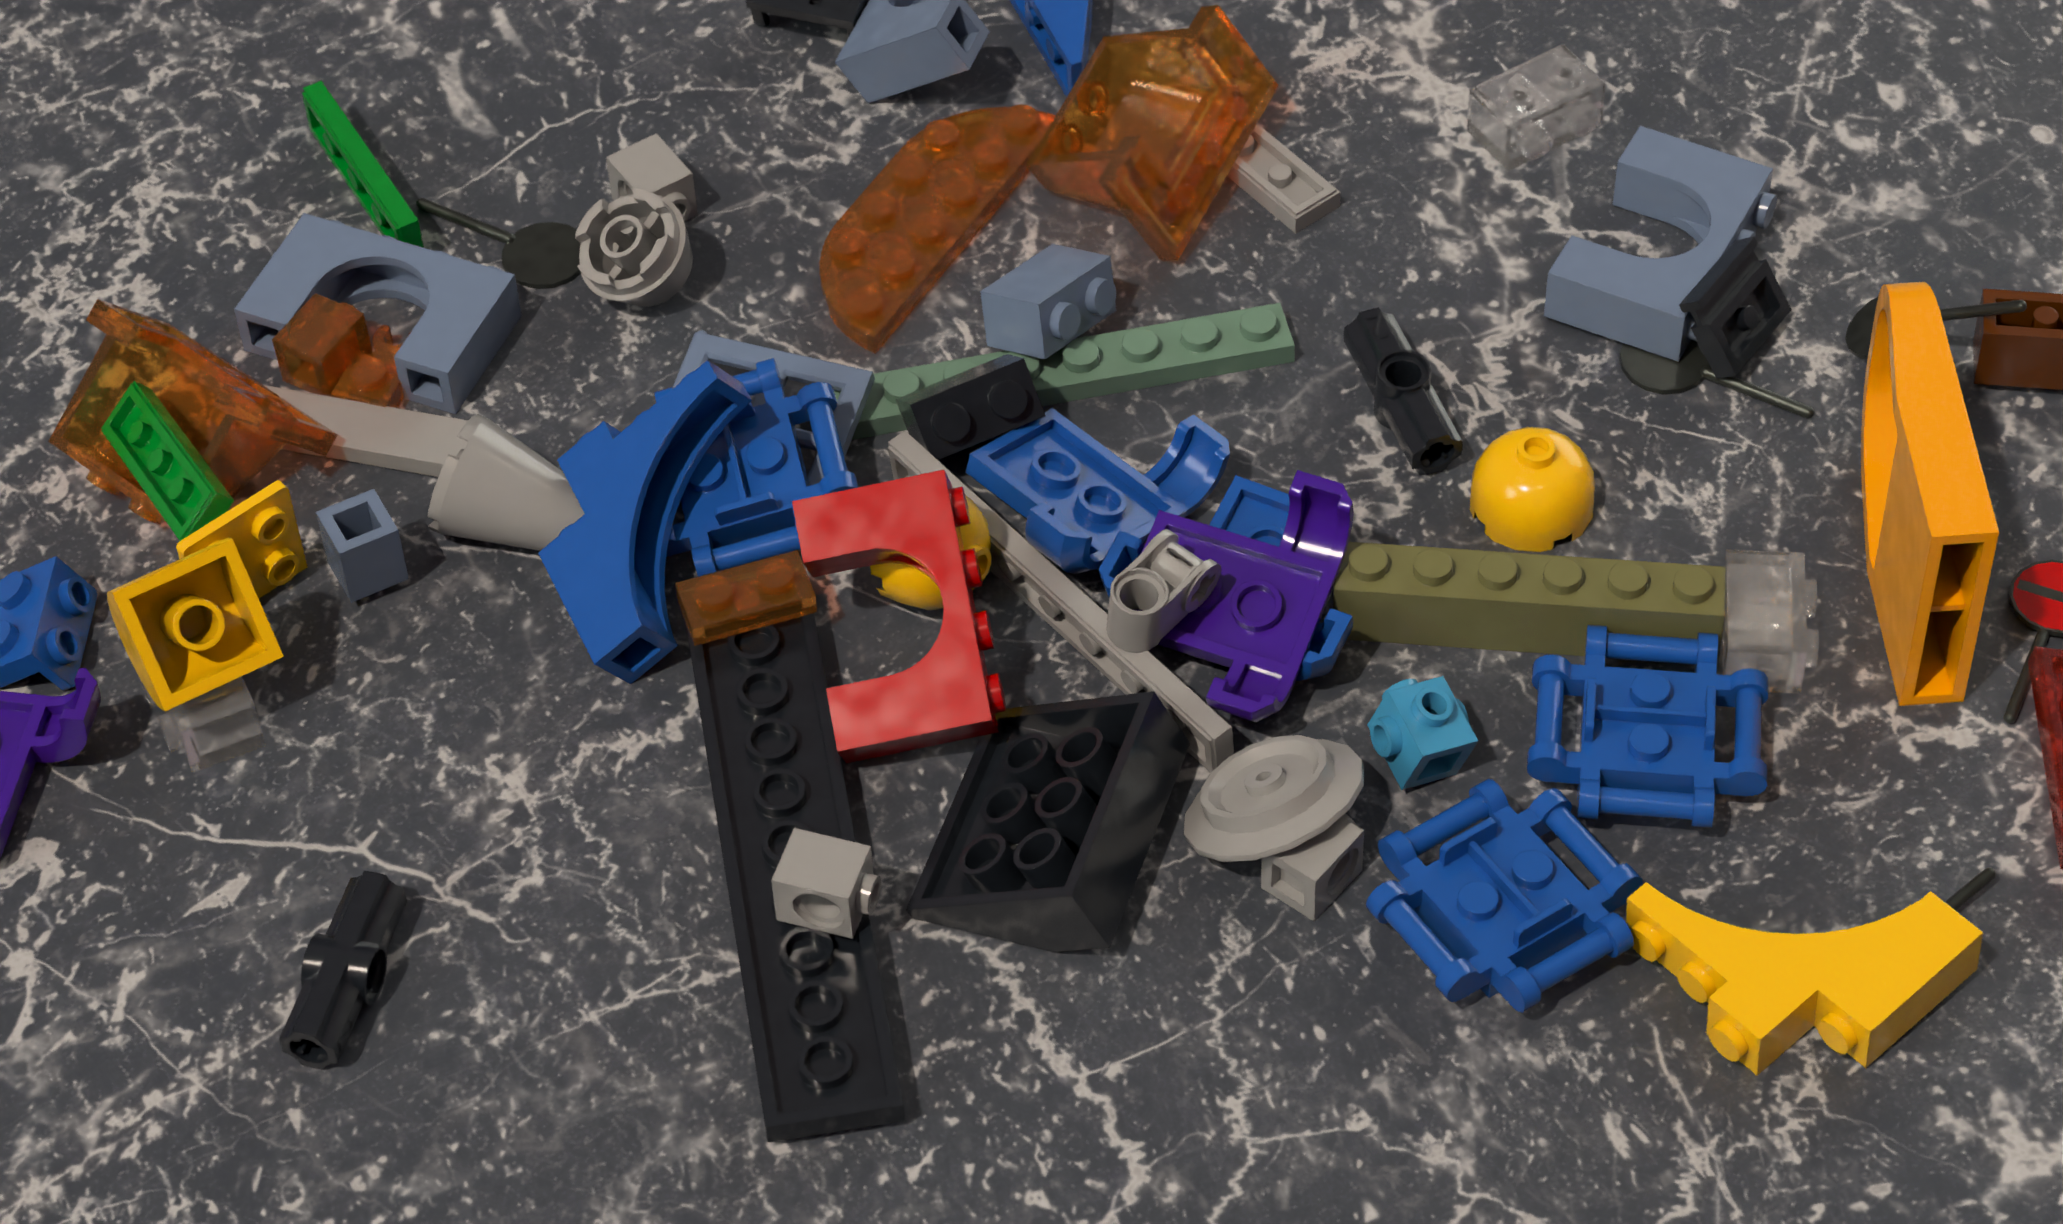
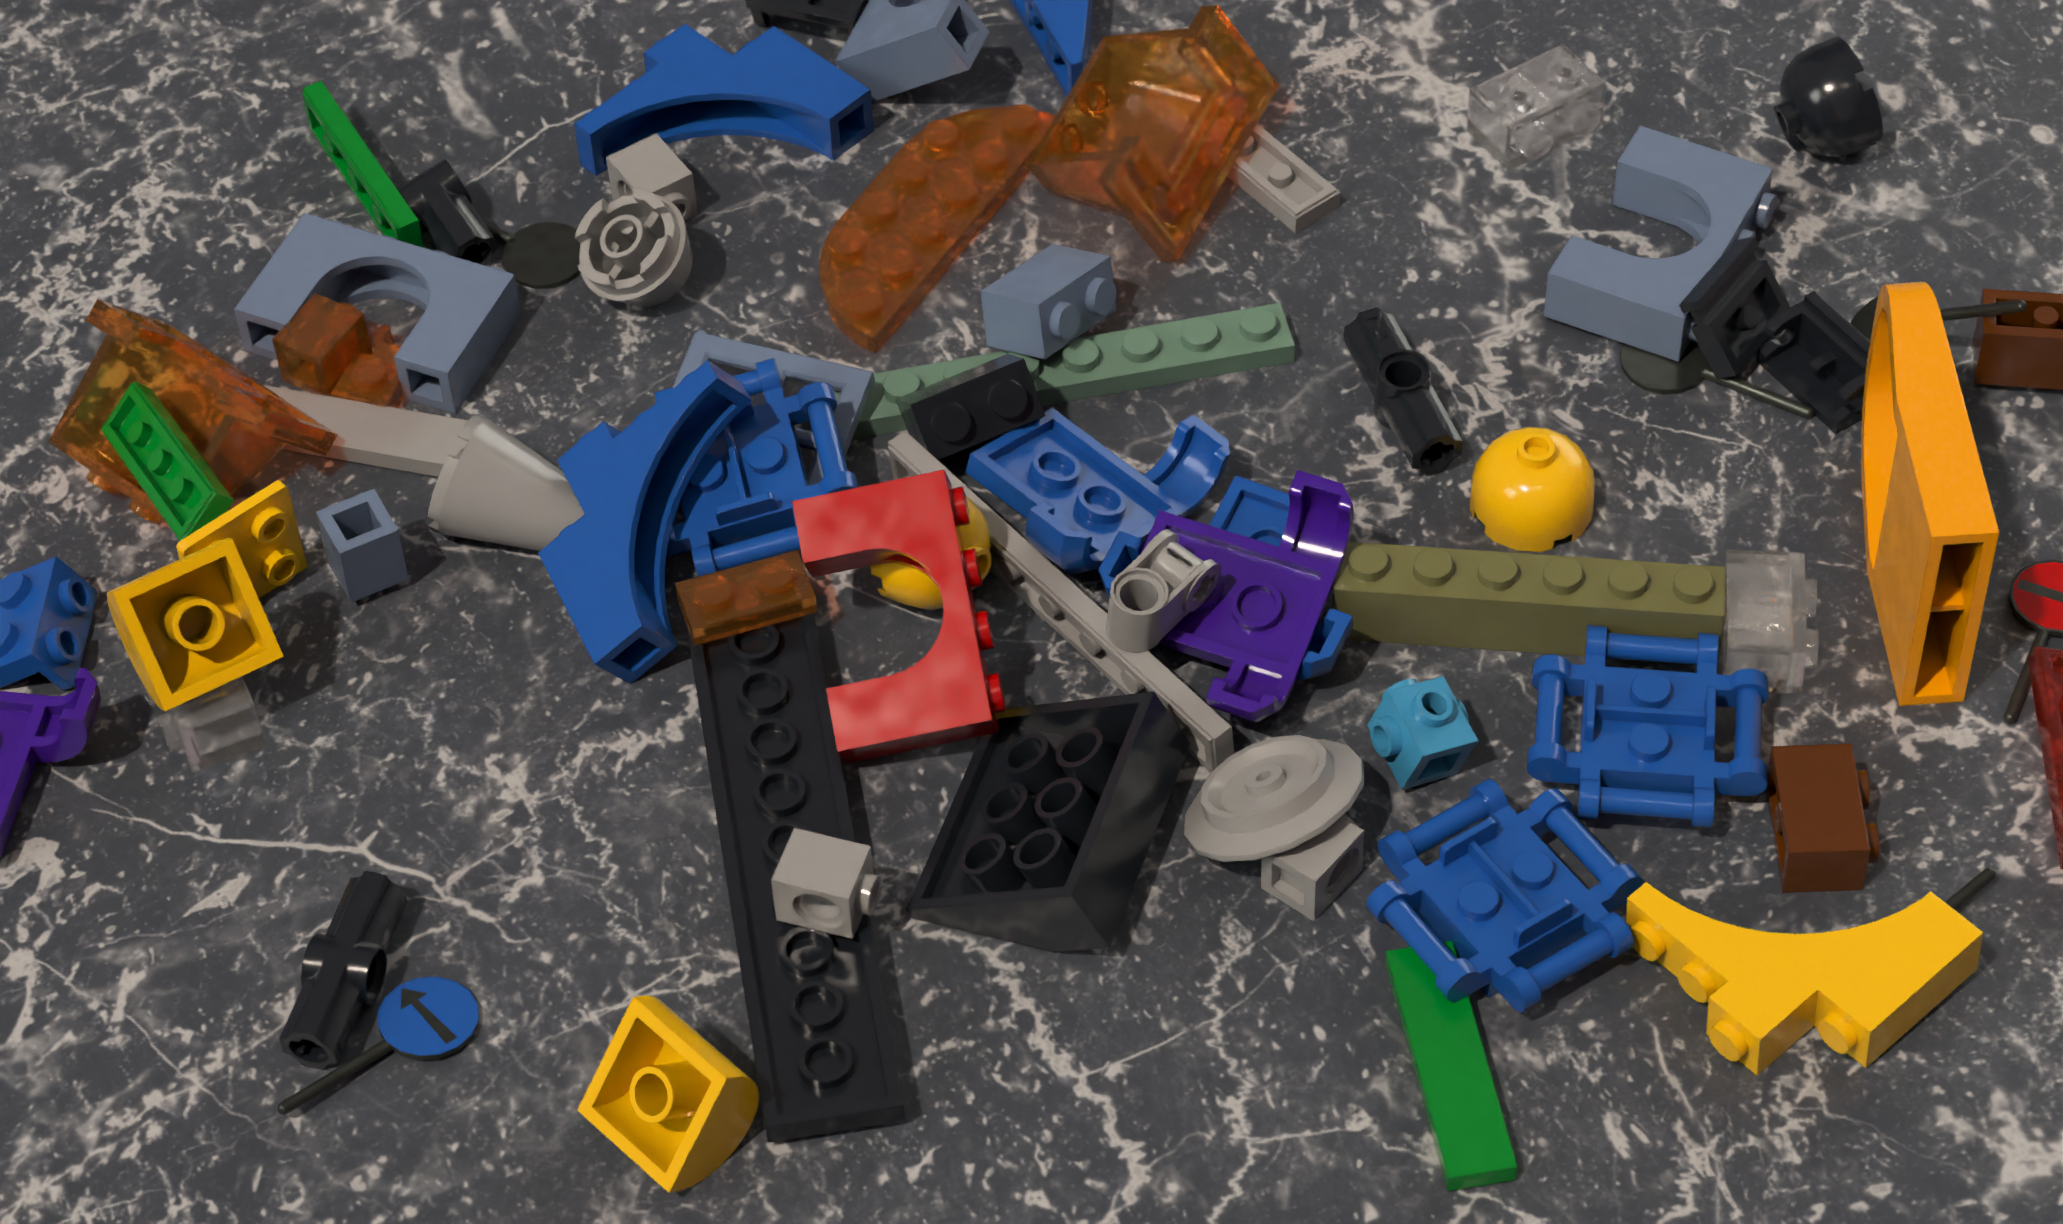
(416, 1020): none -> blue piece
(447, 214): none -> black piece
(669, 1097): none -> yellow brick
(701, 90): none -> blue arch
(1451, 1076): none -> green tile
(1819, 360): none -> black hinge
(1820, 818): none -> reddish brown brick
(1826, 102): none -> black cylinder

